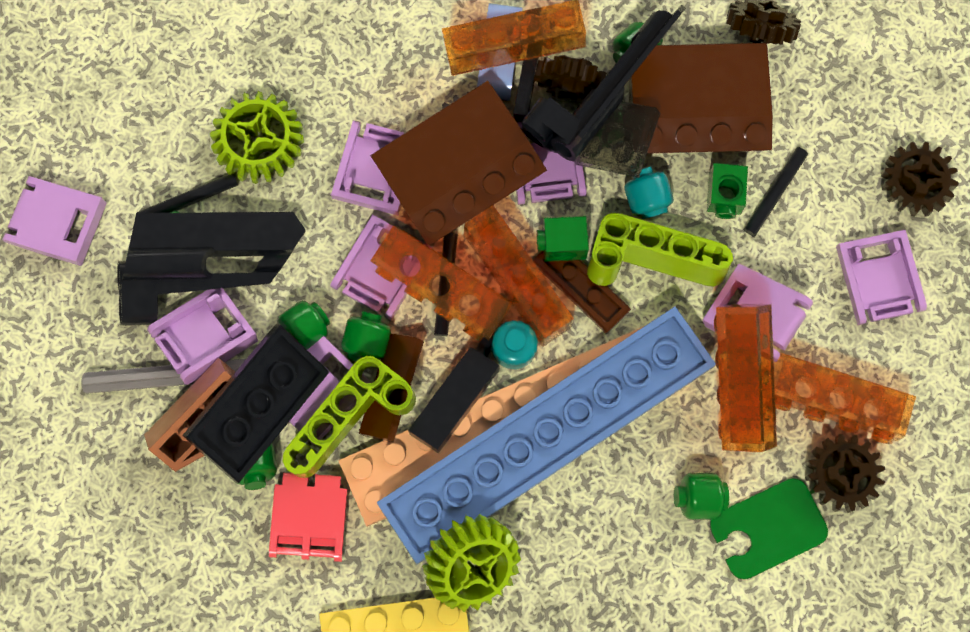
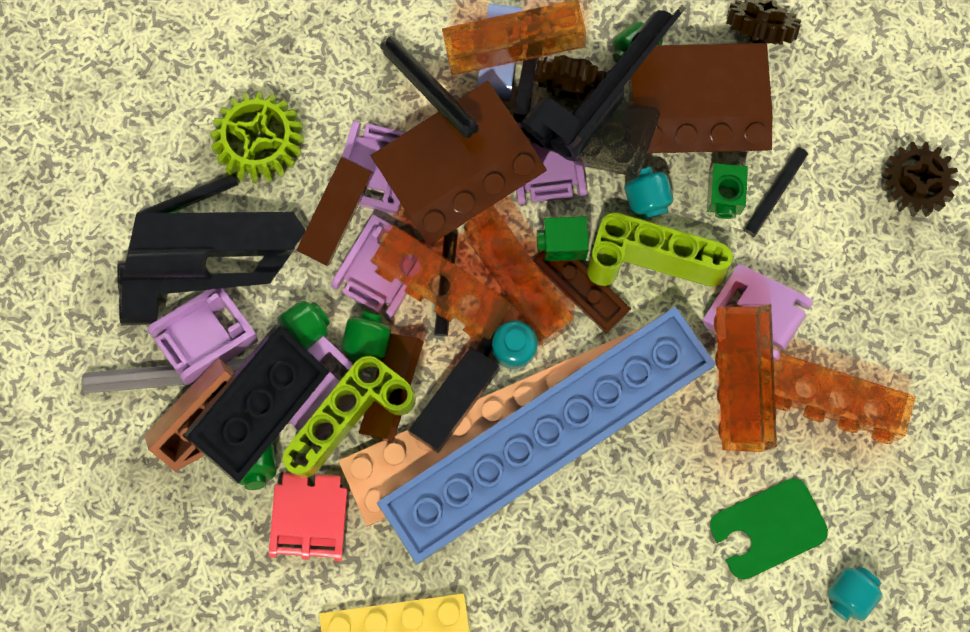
(46, 217): lavender container -> none
(335, 211): none -> reddish brown tile
(429, 87): none -> black axle
(461, 582): lime gear -> none
(701, 496): green head -> none
(847, 488): dark brown gear -> none
(854, 593): none -> teal head
(881, 284): lavender container -> none

